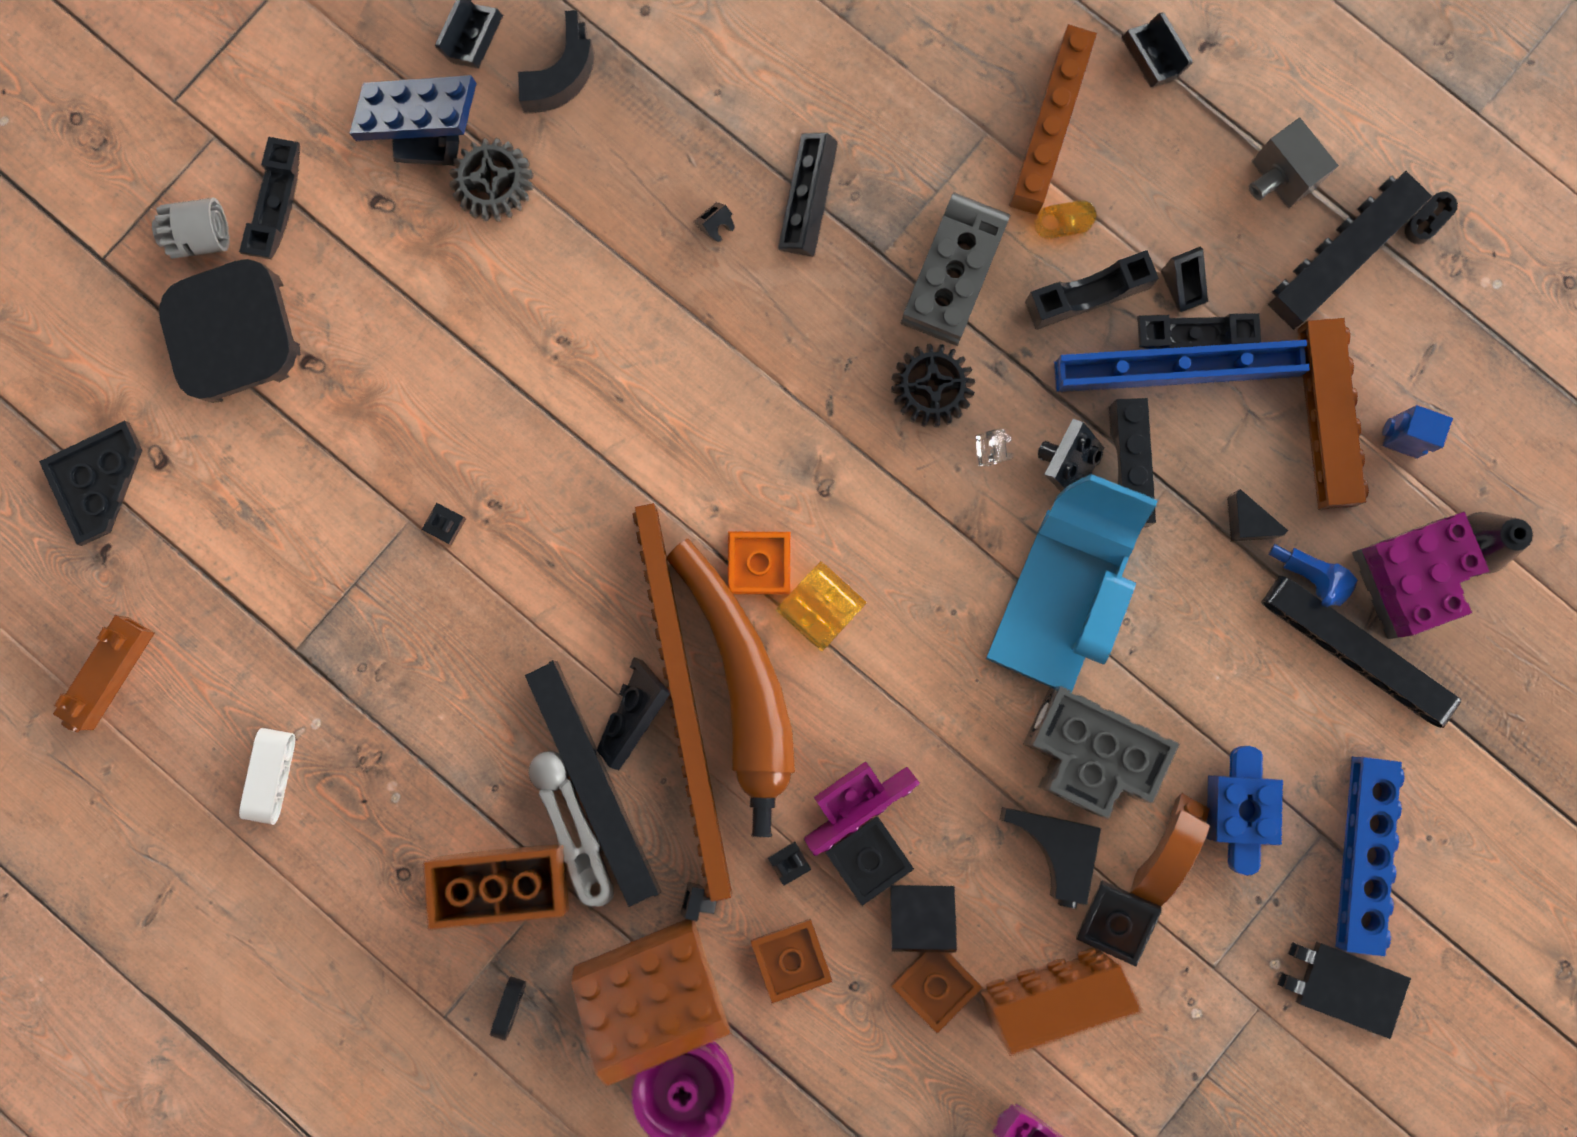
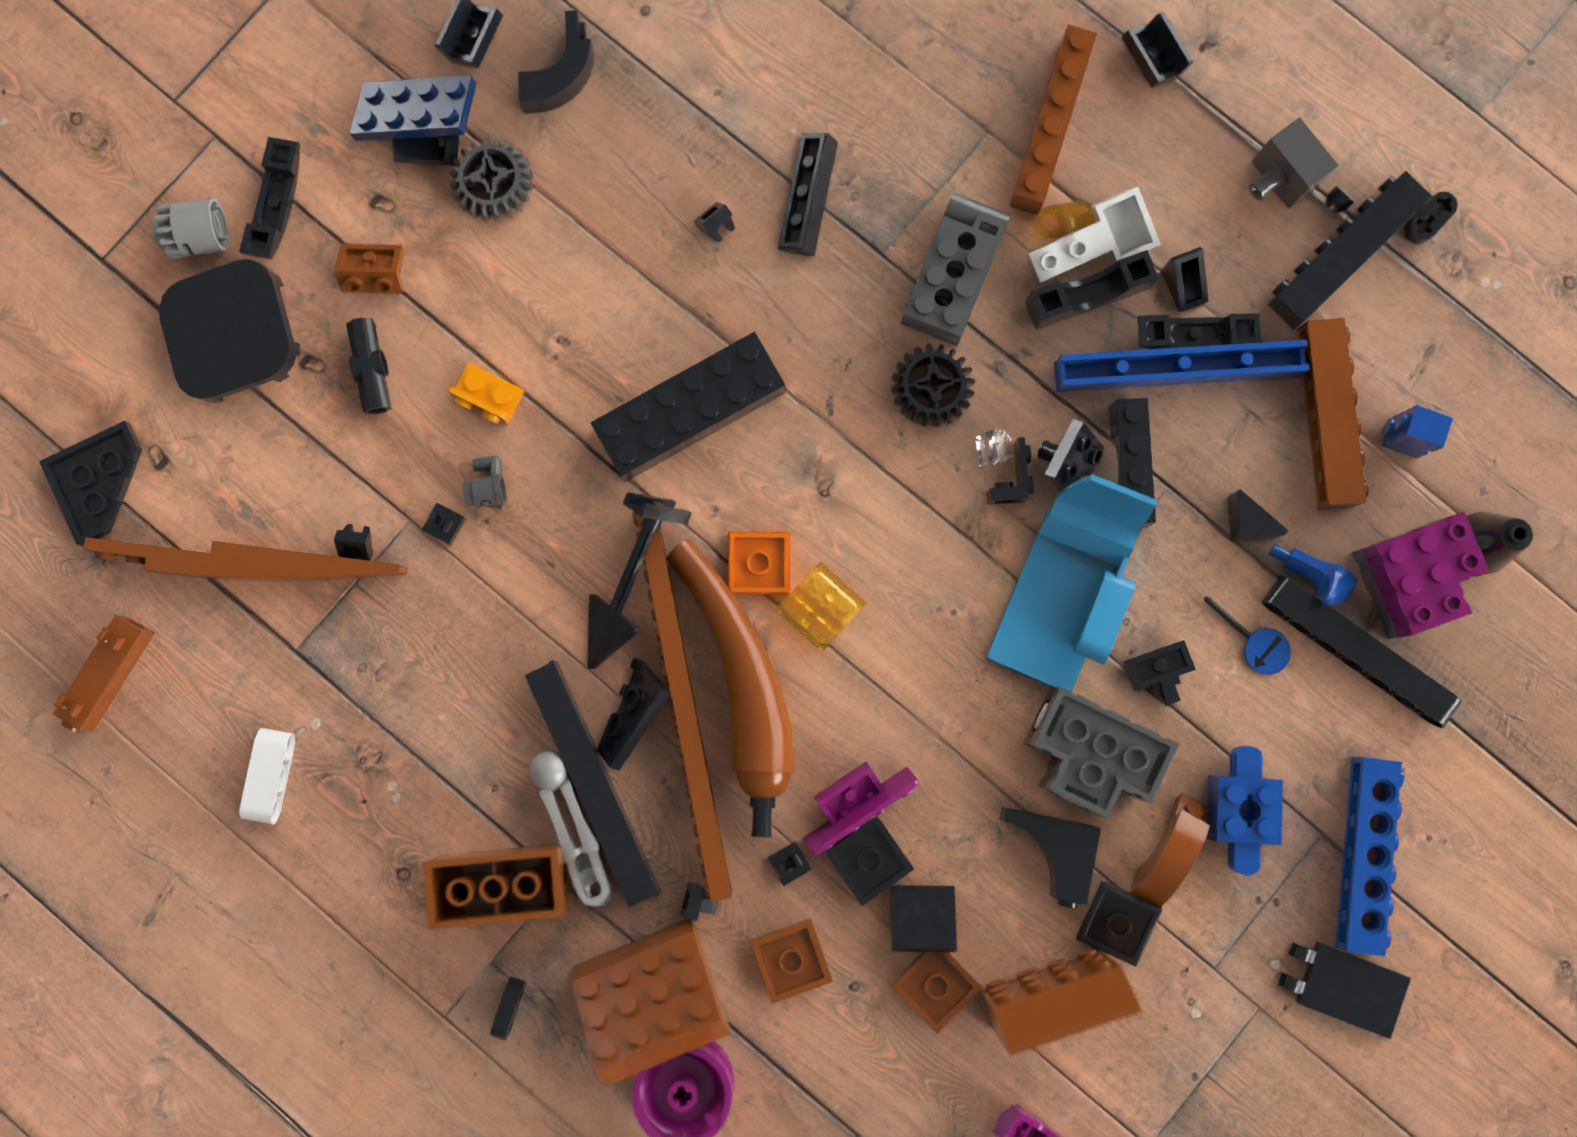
(241, 562): none -> dark orange slope
(354, 544): none -> black tile
(368, 366): none -> black piece
(369, 268): none -> dark orange bracket
(486, 393): none -> light orange bracket
(488, 489): none -> dark grey piece
(606, 625): none -> black piece
(689, 407): none -> black brick
(1004, 491): none -> black bracket
(1120, 228): none -> white plate
(1160, 670): none -> black hinge
(1265, 650): none -> blue piece
(1341, 199): none -> black hinge

